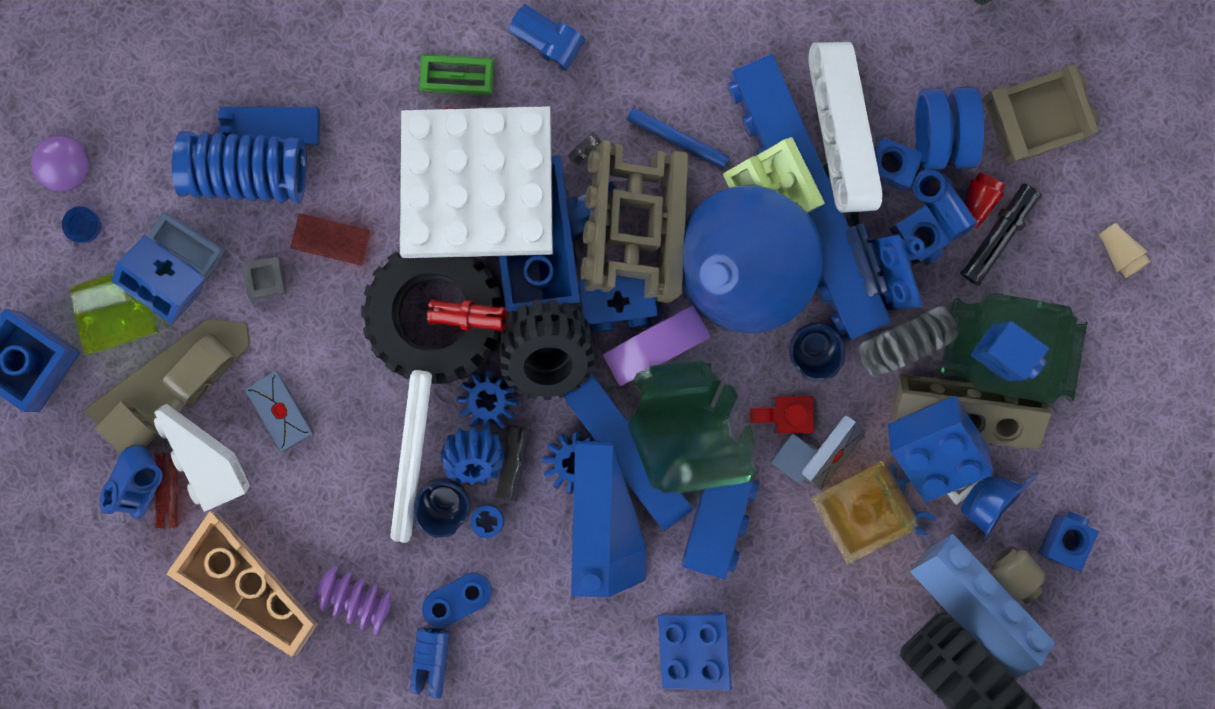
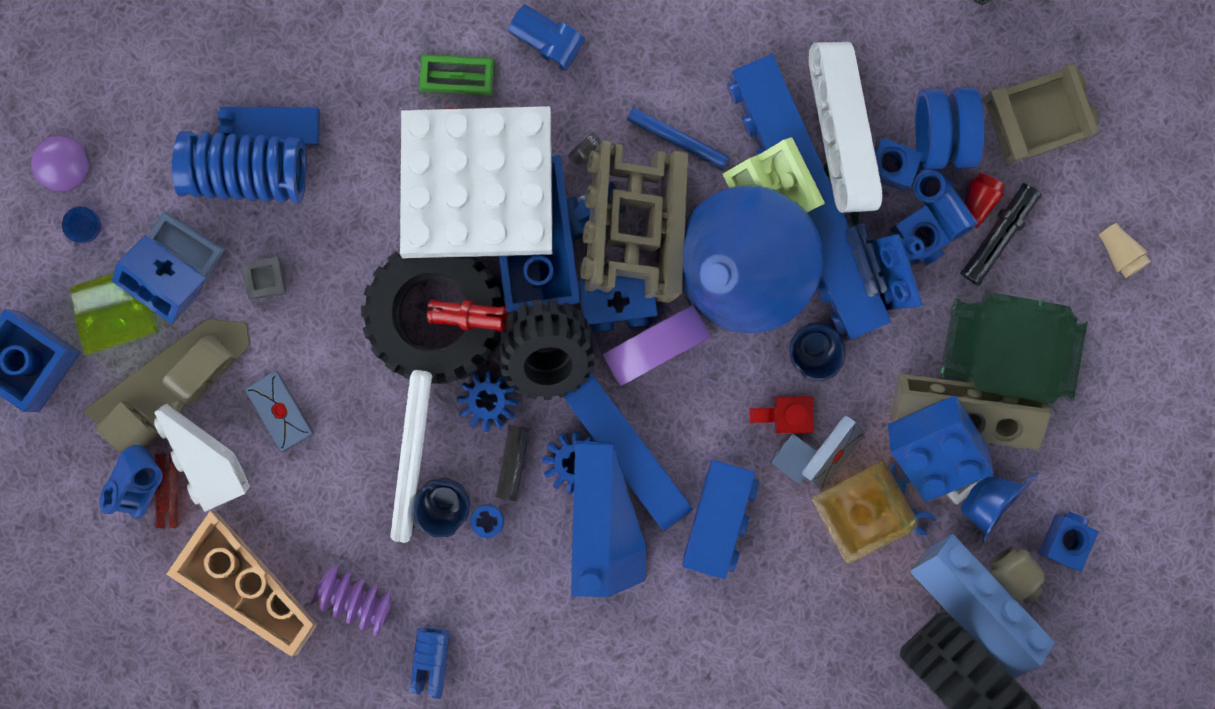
(330, 239): clear red tile -> none
(456, 600): blue plate -> none
(472, 456): blue gear -> none
(682, 437): piece -> none
(694, 651): blue hinge -> none
(908, 341): dark grey gear -> none
(1010, 352): blue brick -> none

